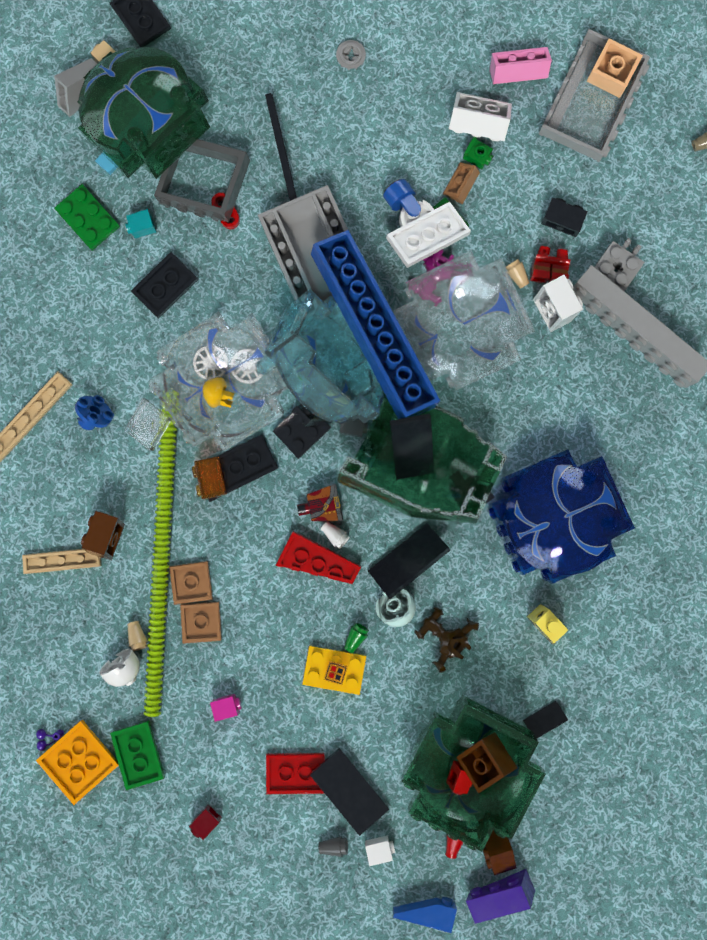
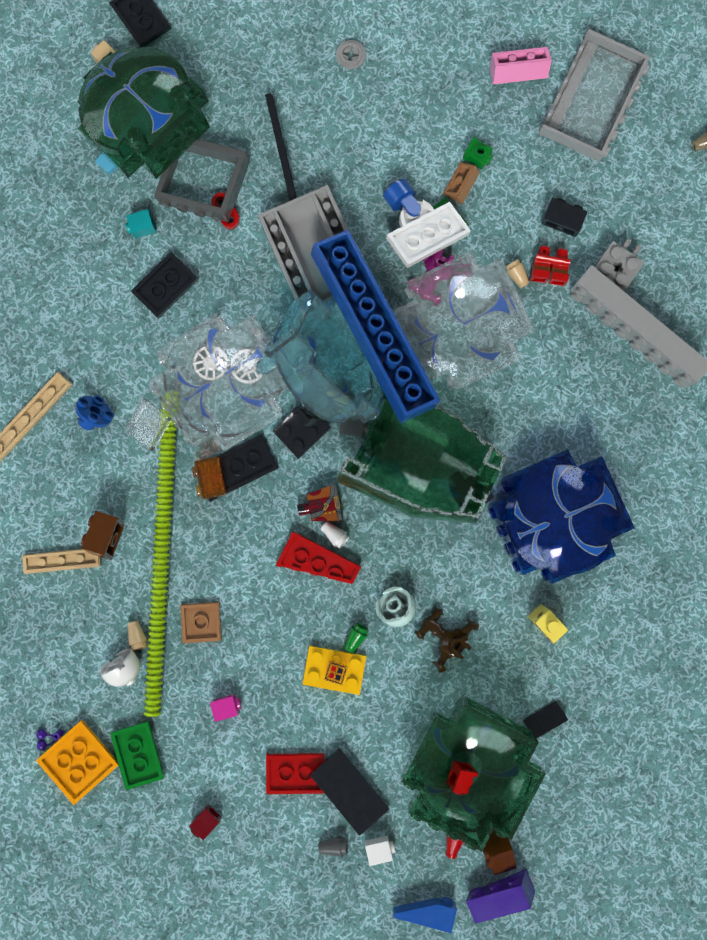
(69, 85): light grey slope -> none
(87, 217): green plate -> none
(191, 582): medium nougat tile -> none
(215, 393): yellow piece -> none
(408, 560): black tile -> none
(412, 446): black tile -> none
(480, 116): white brick -> none
(486, 762): reddish brown brick -> none
(558, 303): white brick -> none
(614, 68): light nougat brick -> none

